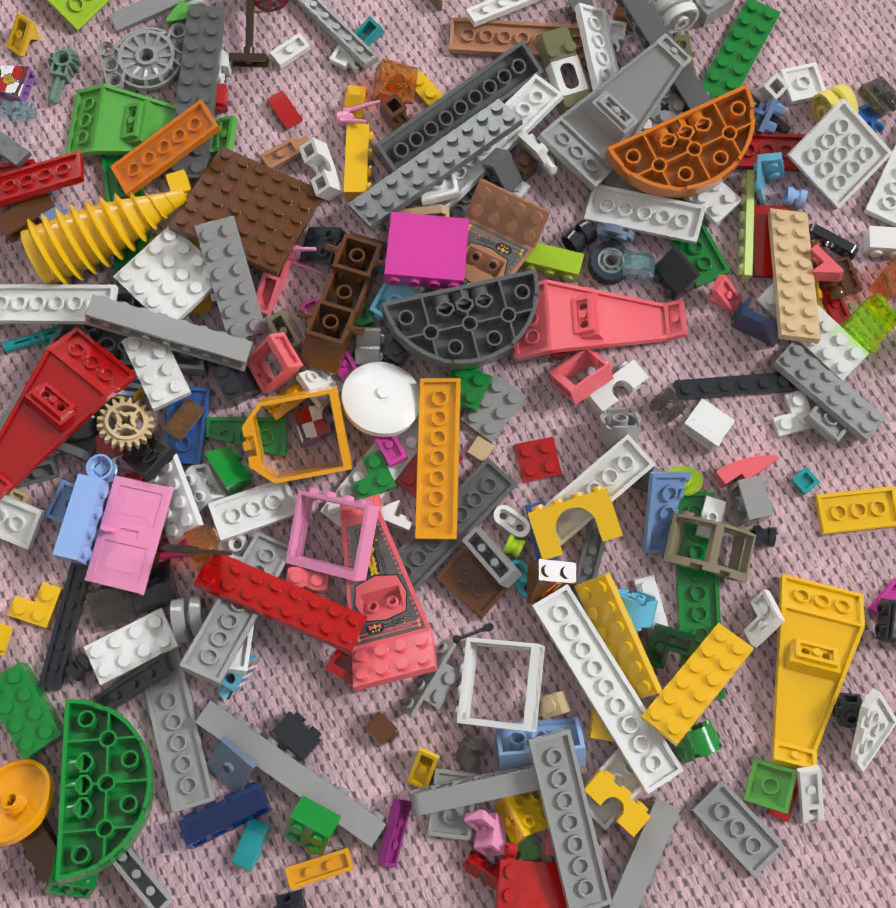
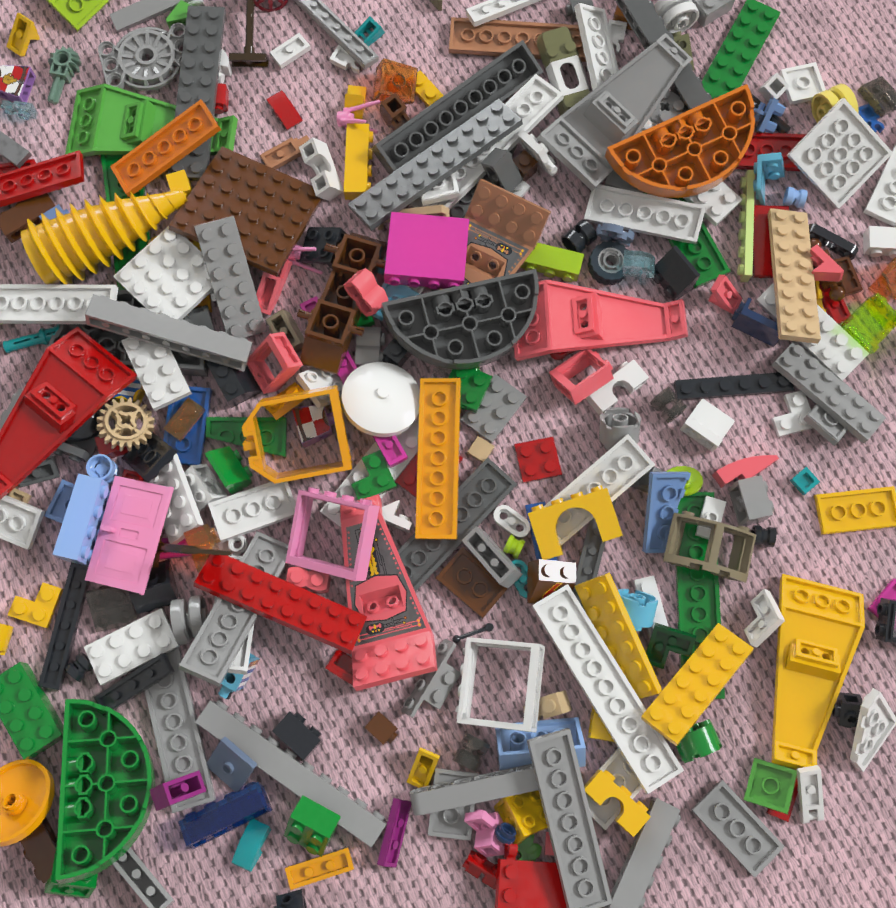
(177, 790): none -> magenta brick
(202, 316): none -> dark grey brick
(365, 292): none -> coral brick
(505, 833): none -> dark blue plate

